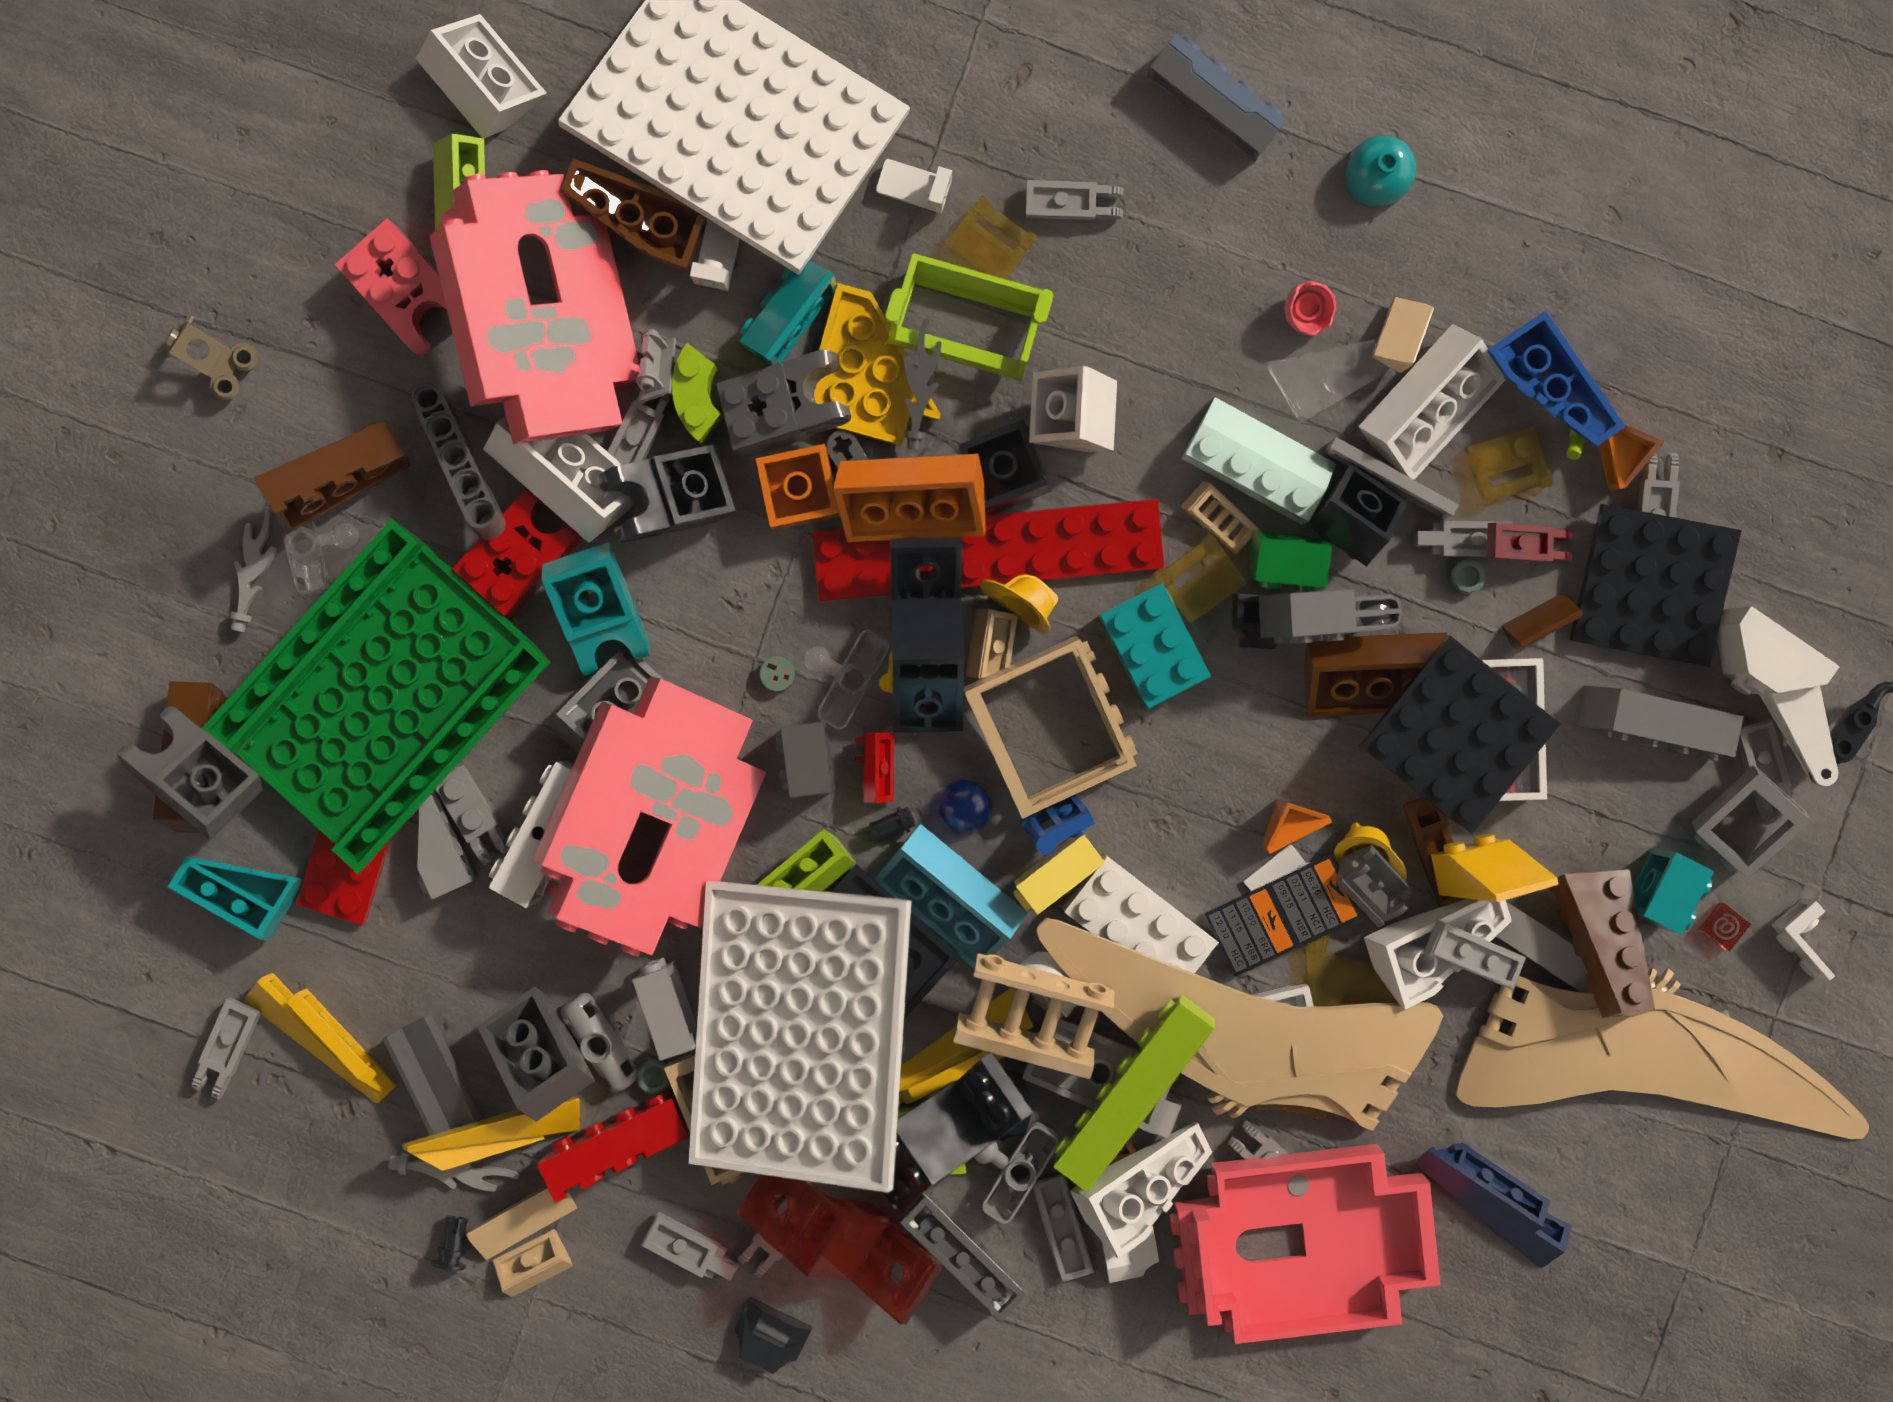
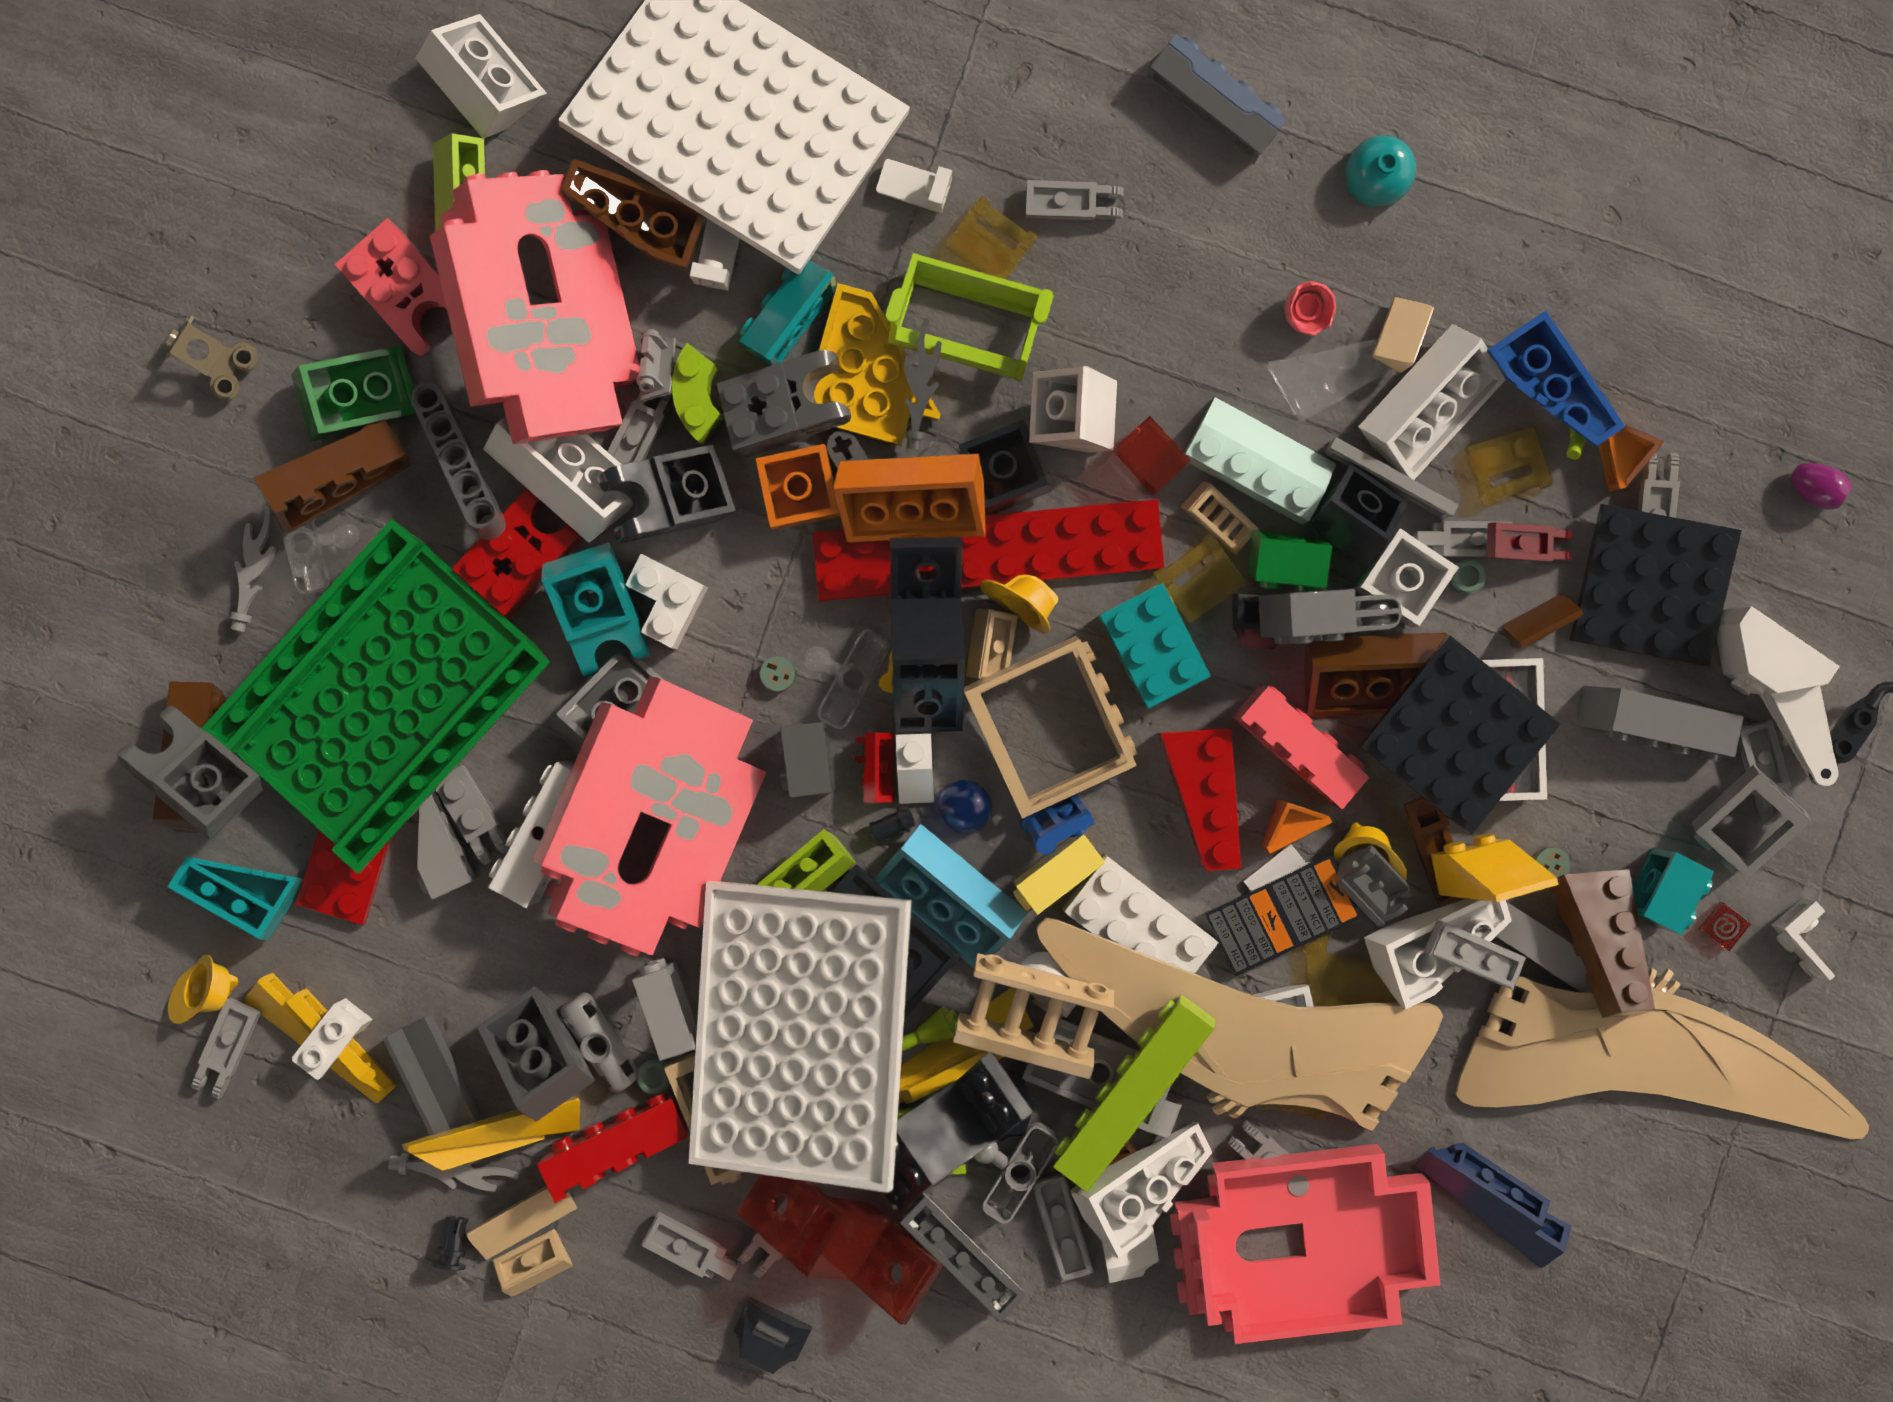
(200, 990): none -> yellow piece
(330, 1038): none -> white bracket
(353, 392): none -> green slope
(675, 598): none -> white brick
(914, 768): none -> white slope
(936, 1028): none -> lime cone
(1151, 455): none -> clear red piece
(1206, 789): none -> red wedge
(1301, 745): none -> coral wedge
(1410, 574): none -> white brick
(1553, 860): none -> sand green tile
(1821, 485): none -> magenta animal

